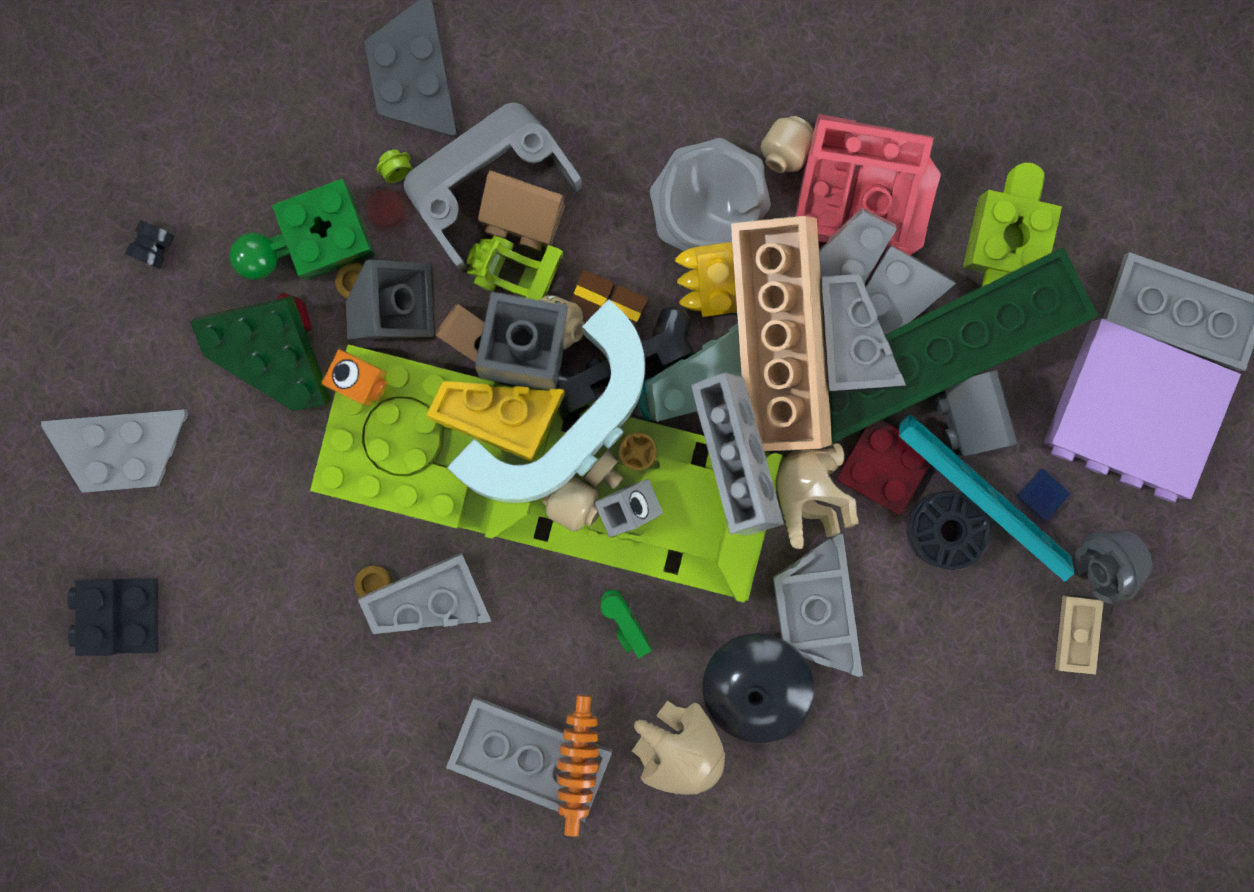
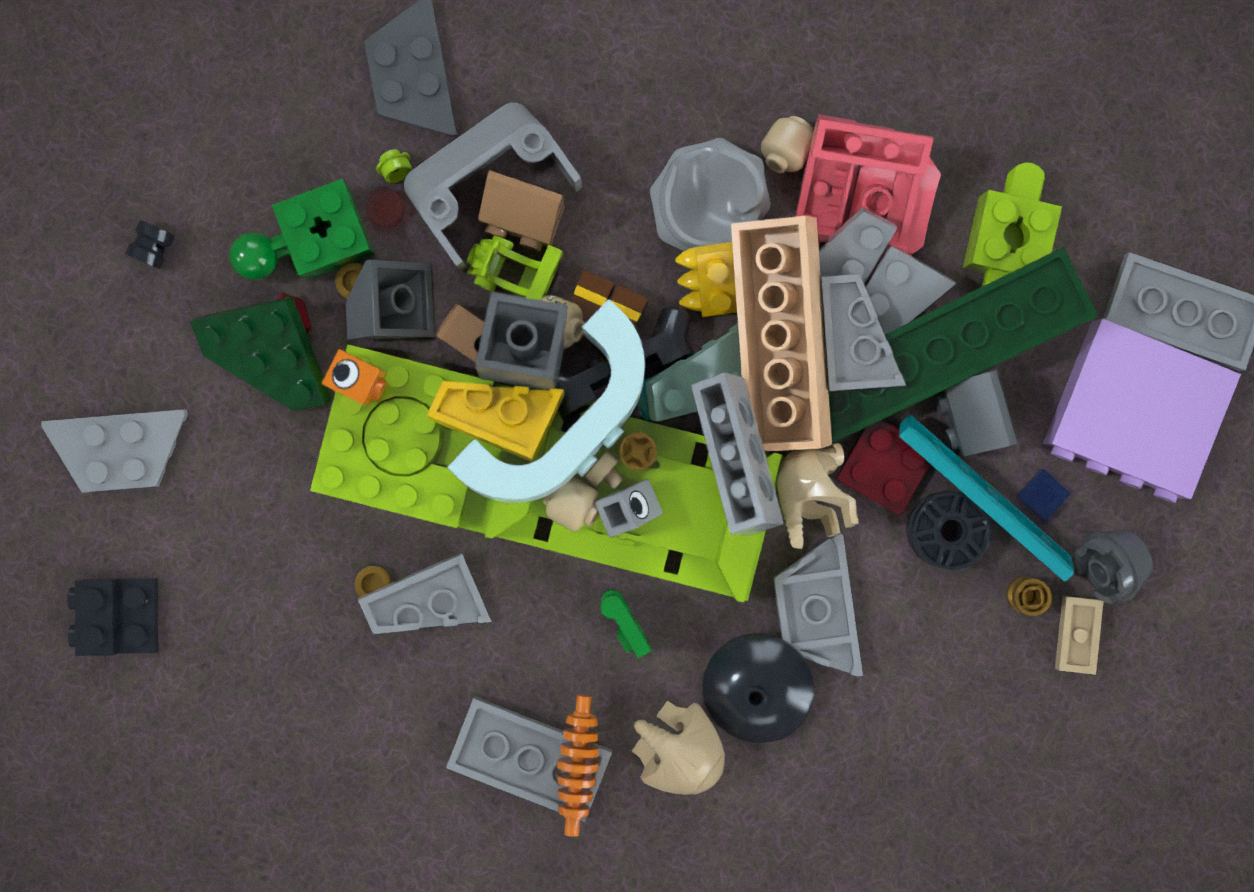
(1022, 591): none -> pearl gold wheel

